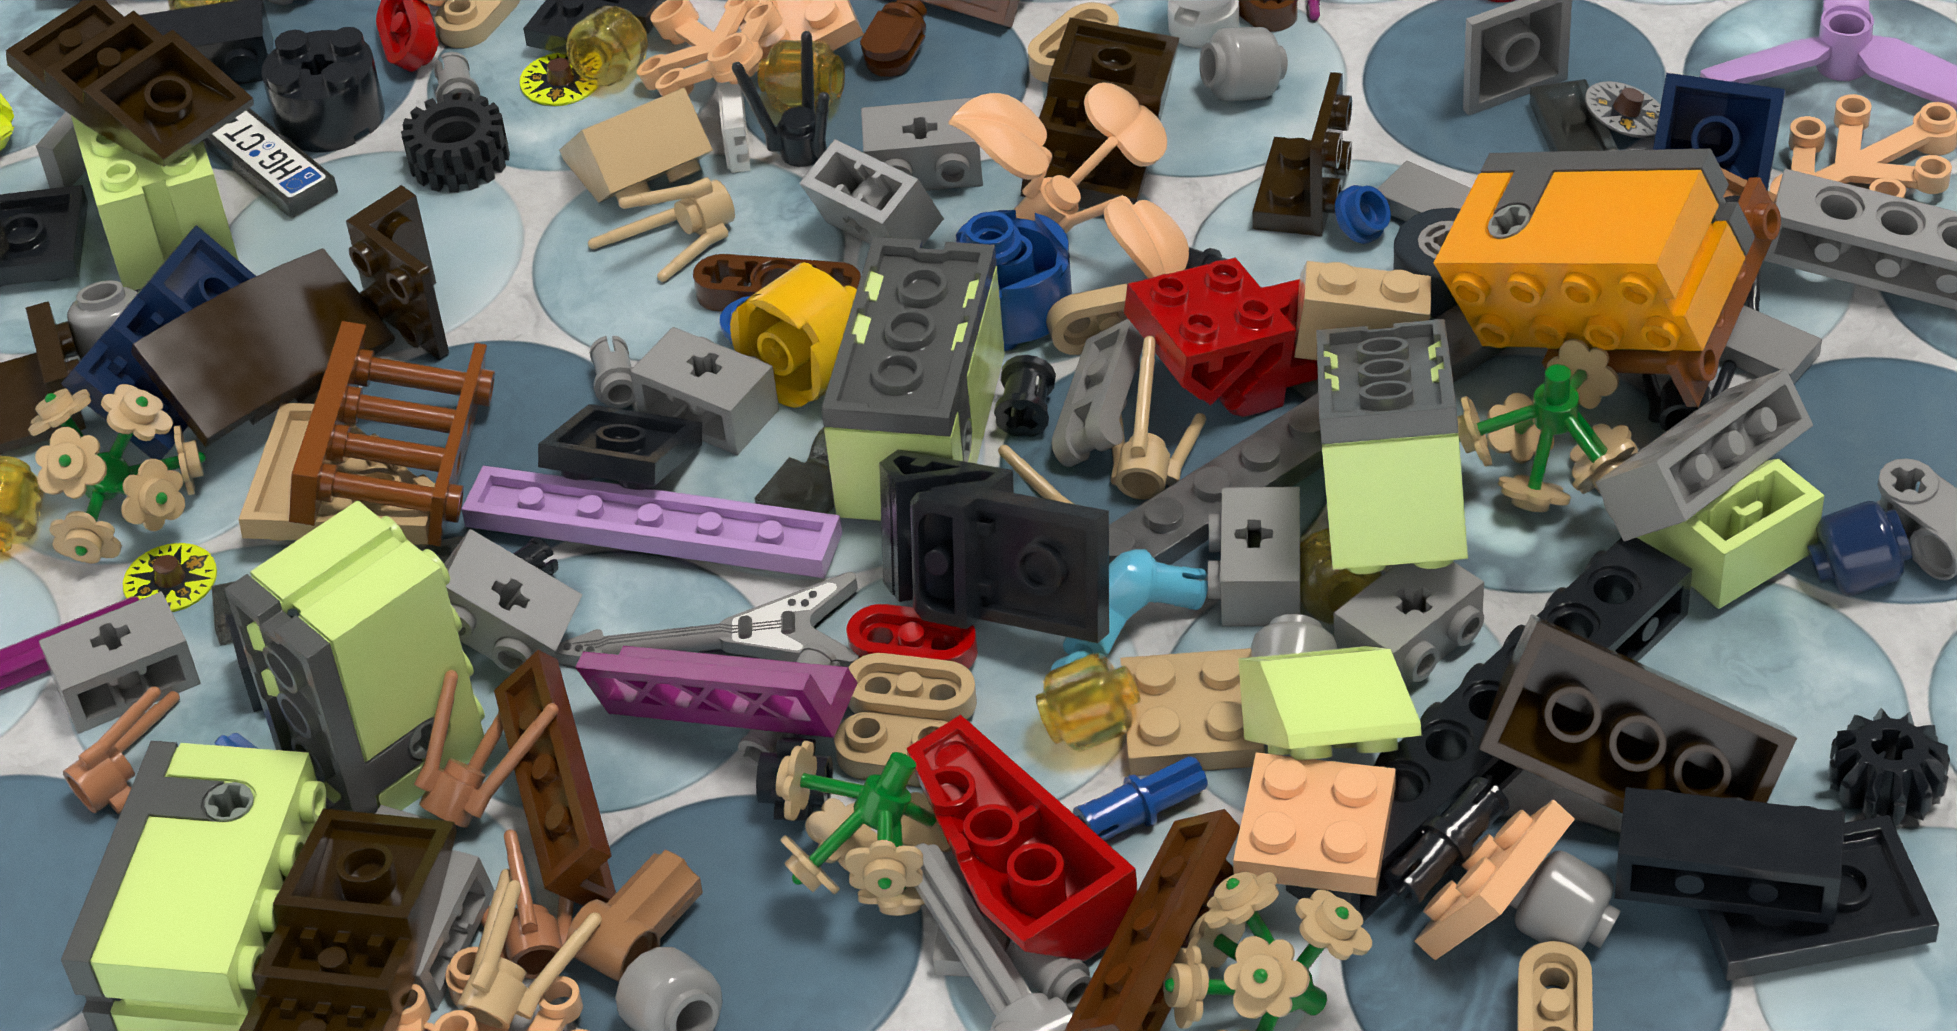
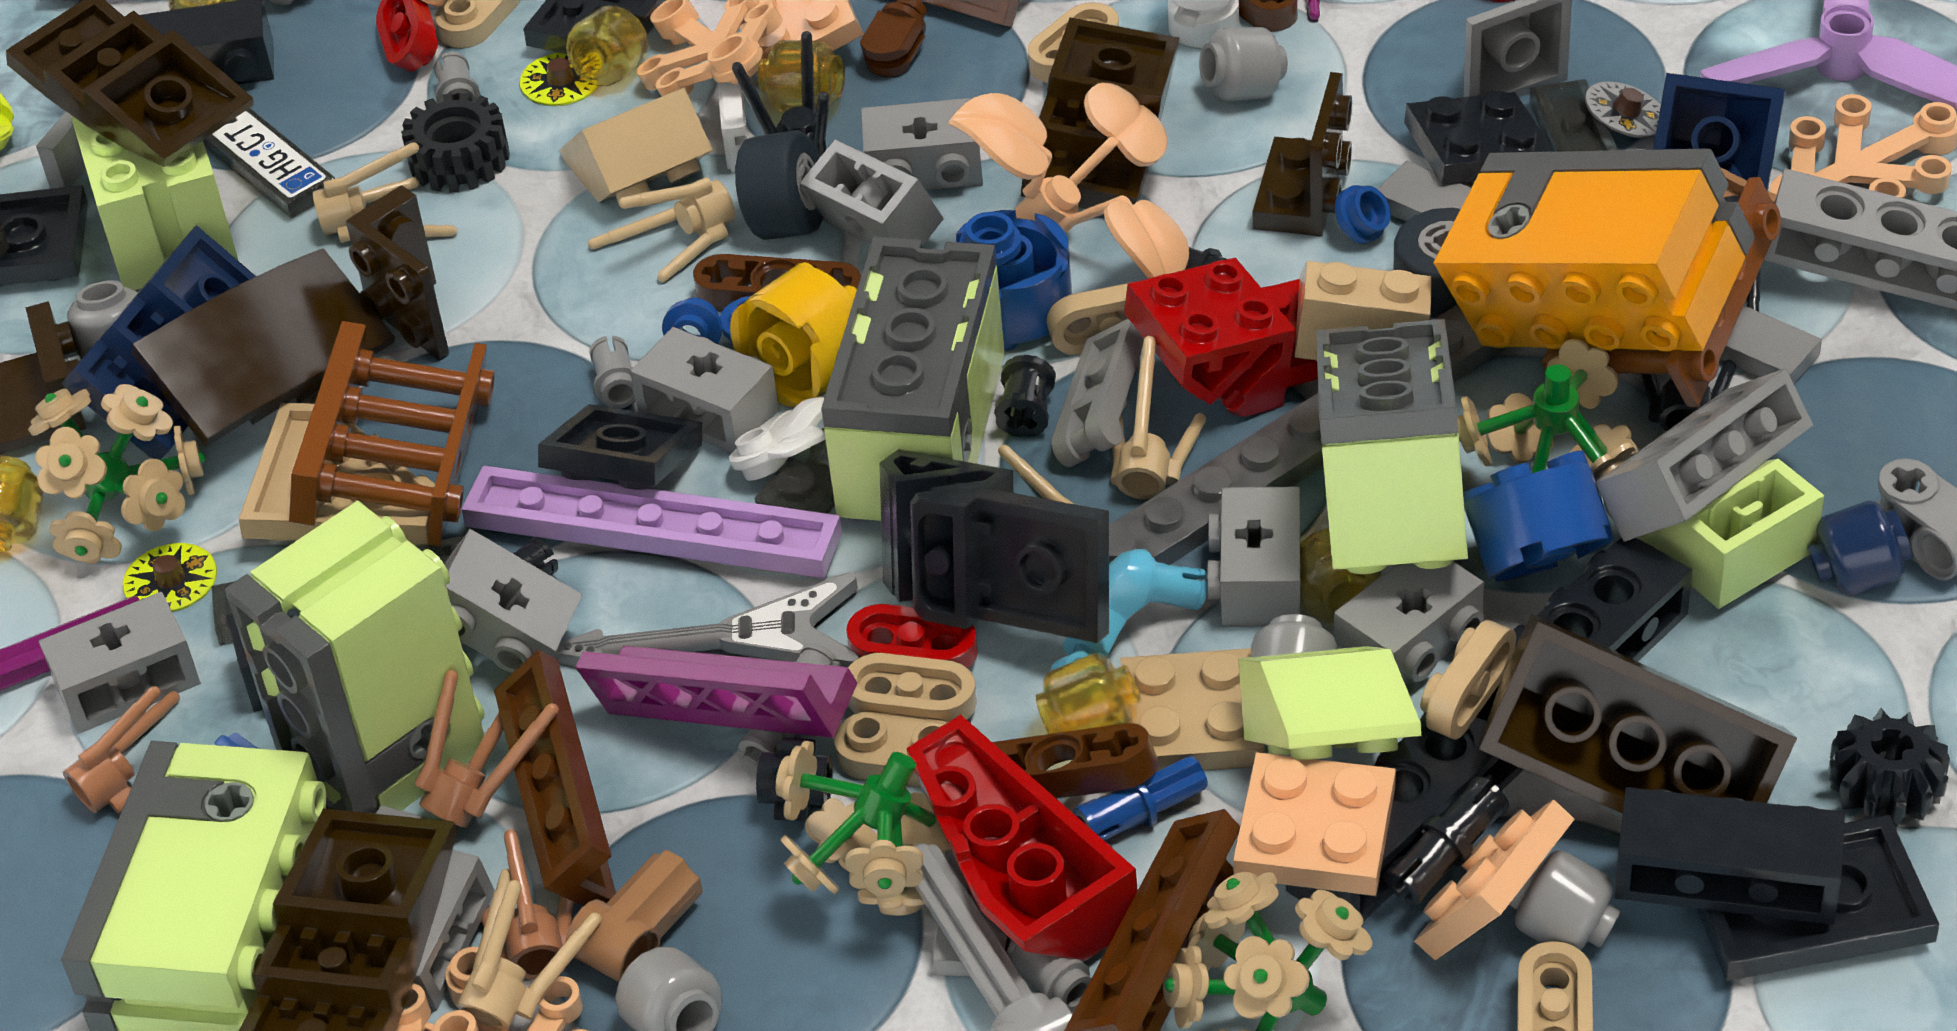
(323, 88): black brick -> none
(341, 202): none -> tan plant
(695, 313): none -> blue plate
(770, 188): none -> black wheel
(782, 436): none -> white plate
(1101, 759): none -> reddish brown beam
(1464, 130): none -> black plate
(1469, 681): none -> tan plate
(1537, 518): none -> blue brick

